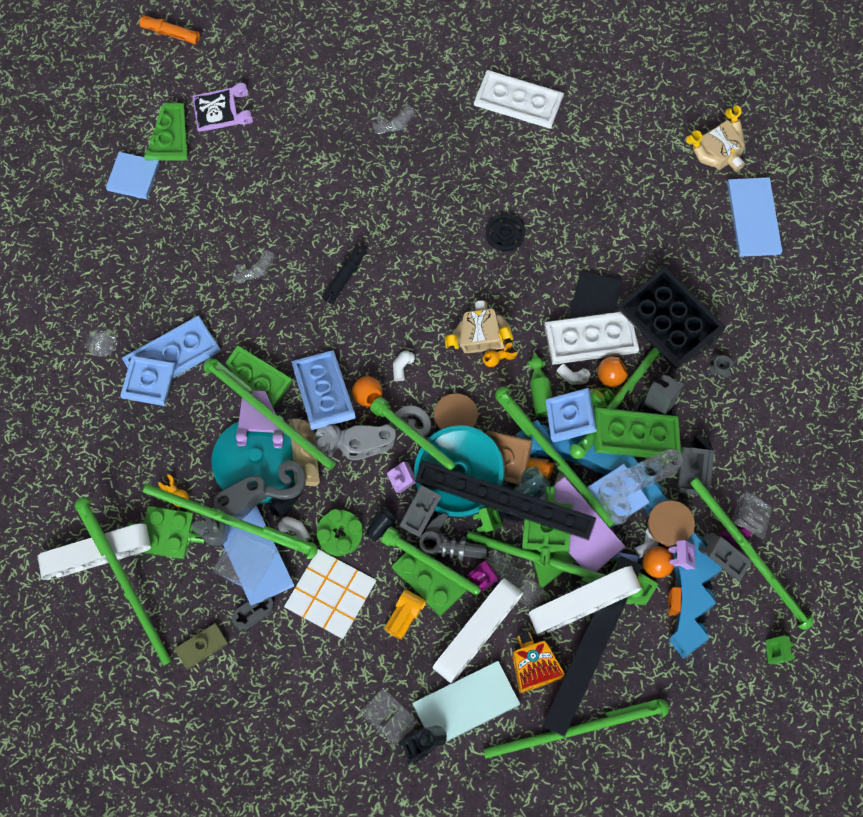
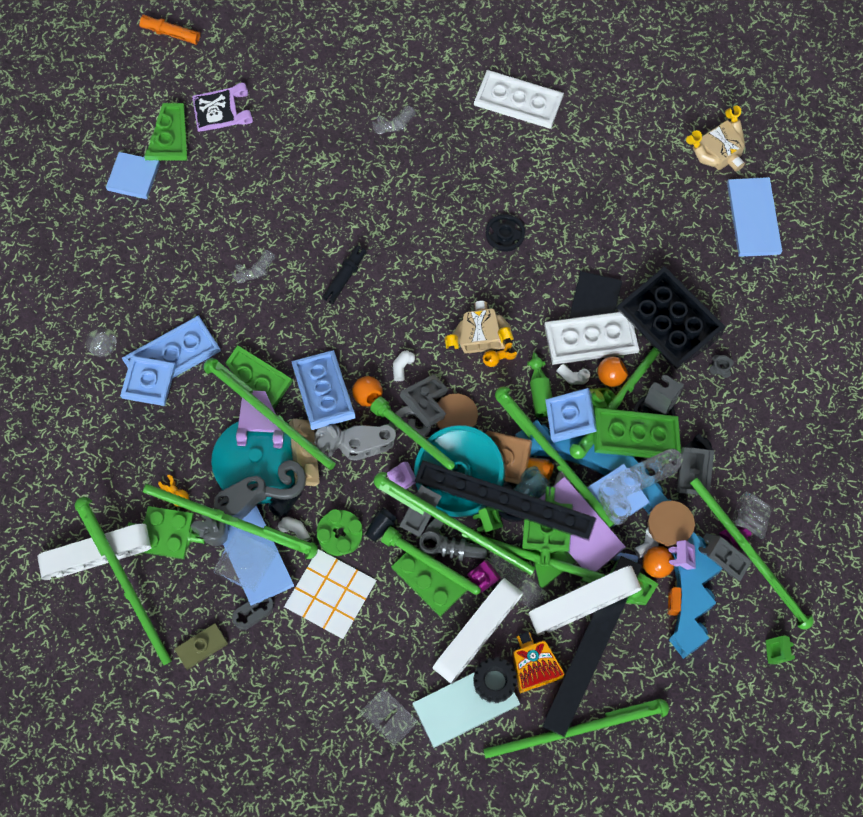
(404, 614): light orange piece -> none
(420, 506): none -> bright green bar
(420, 745): black piece -> none
(422, 399): none -> dark grey plate
(495, 665): none -> black tyre

